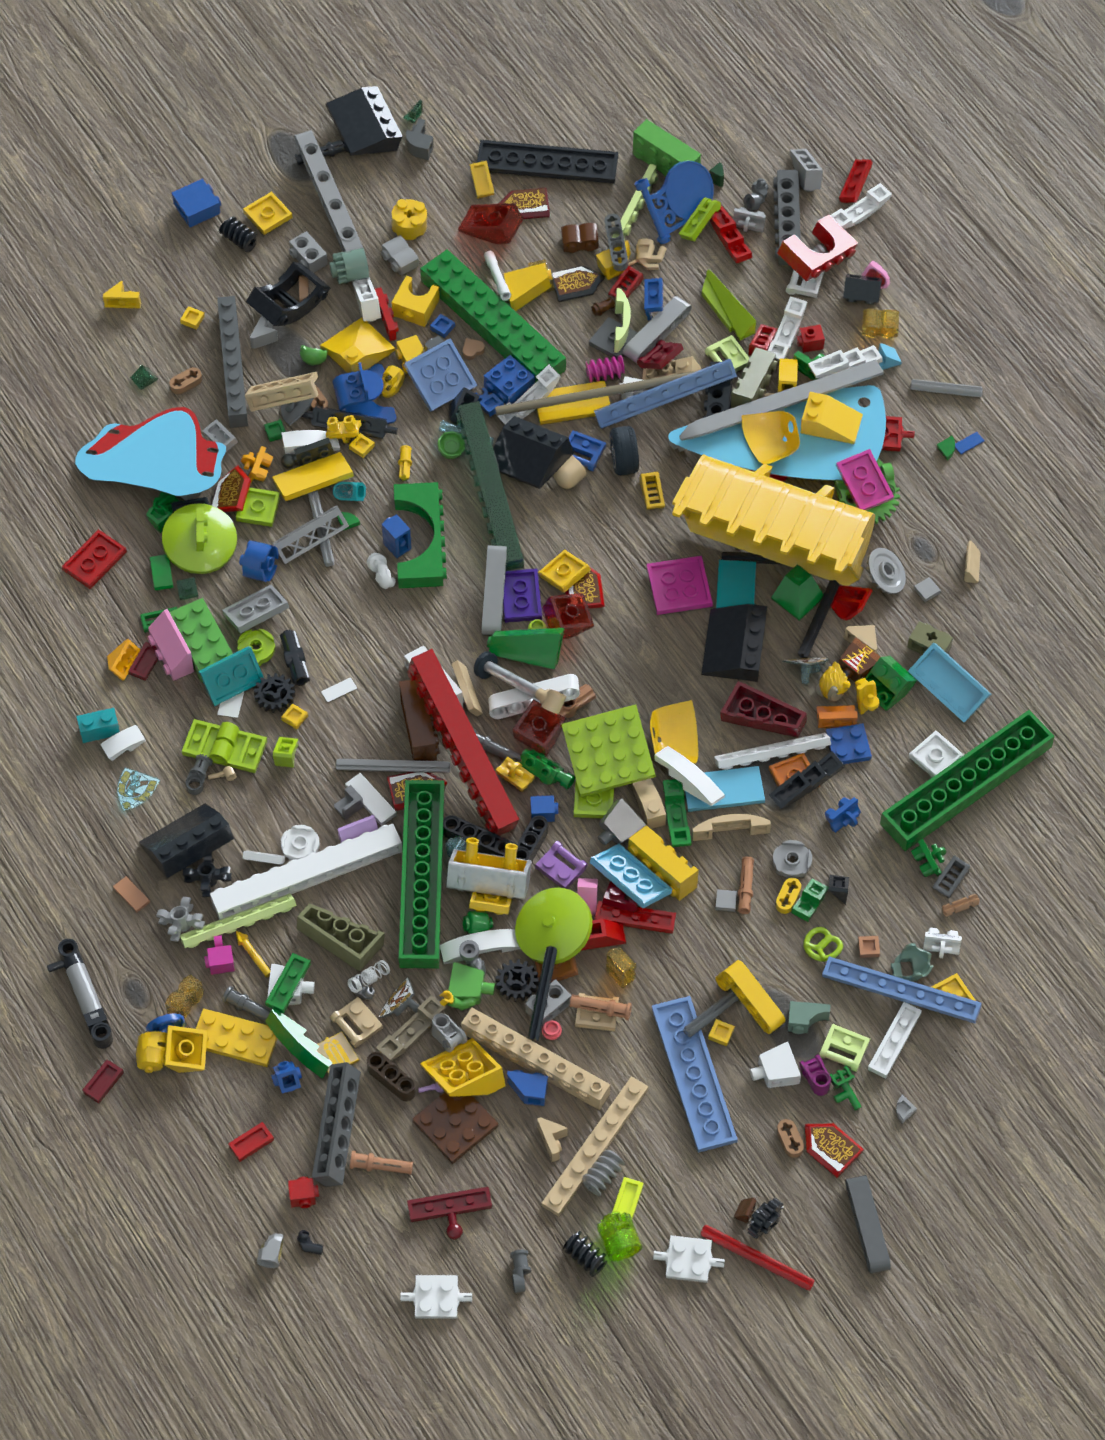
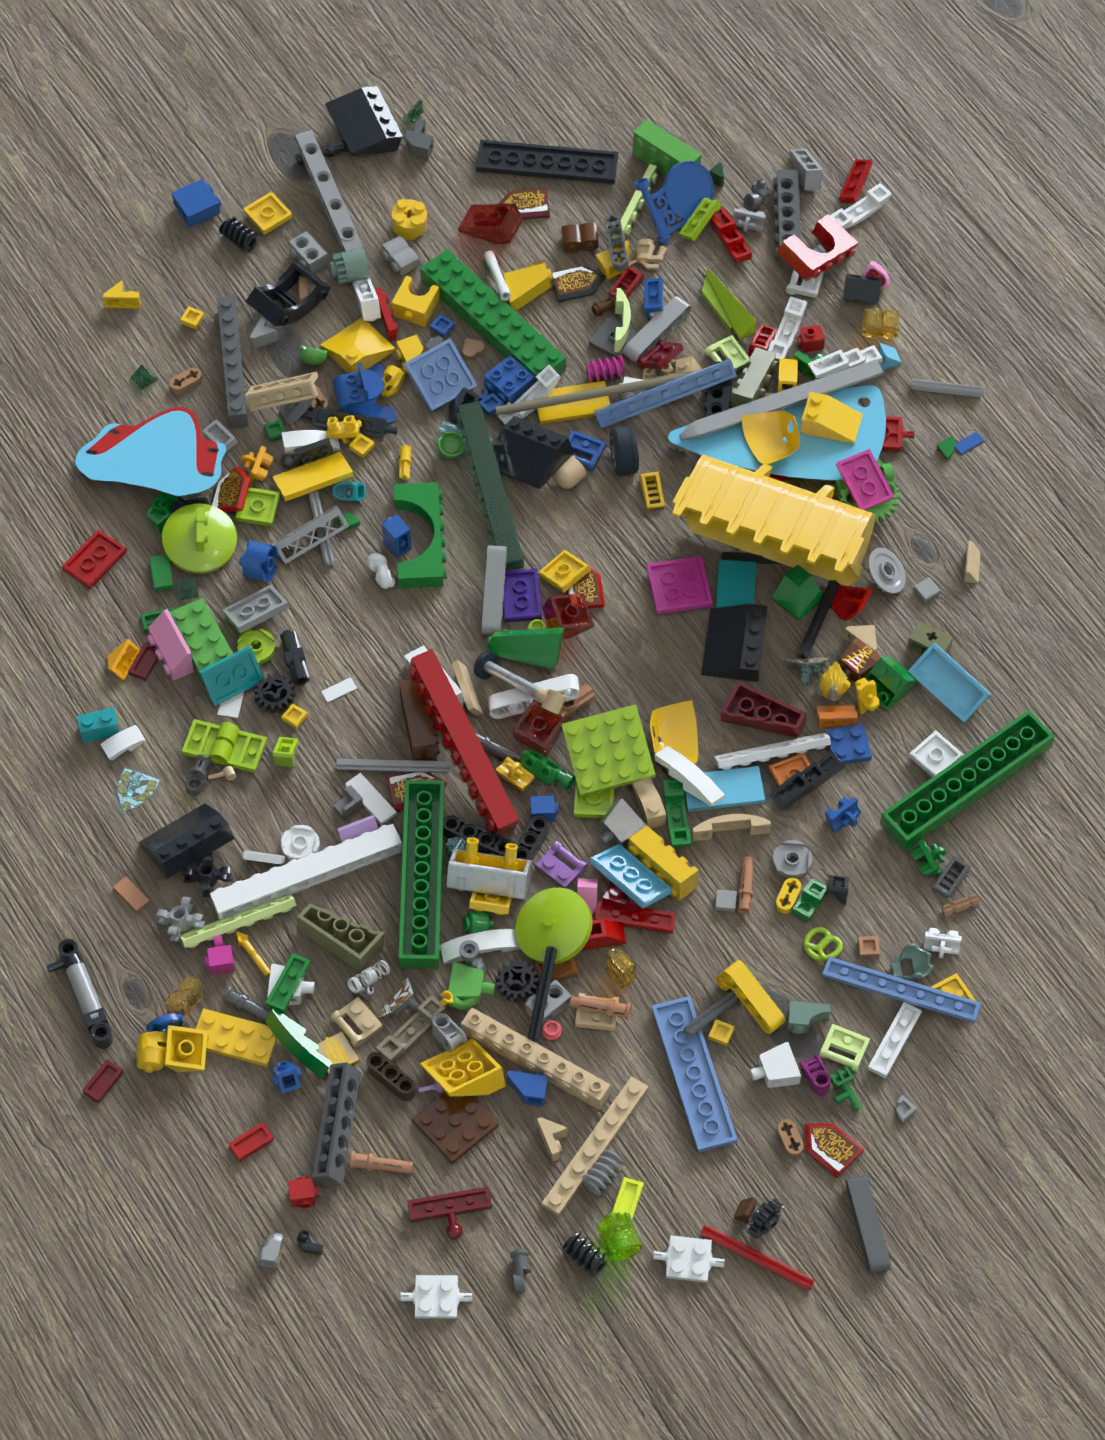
(482, 179): yellow tile -> none

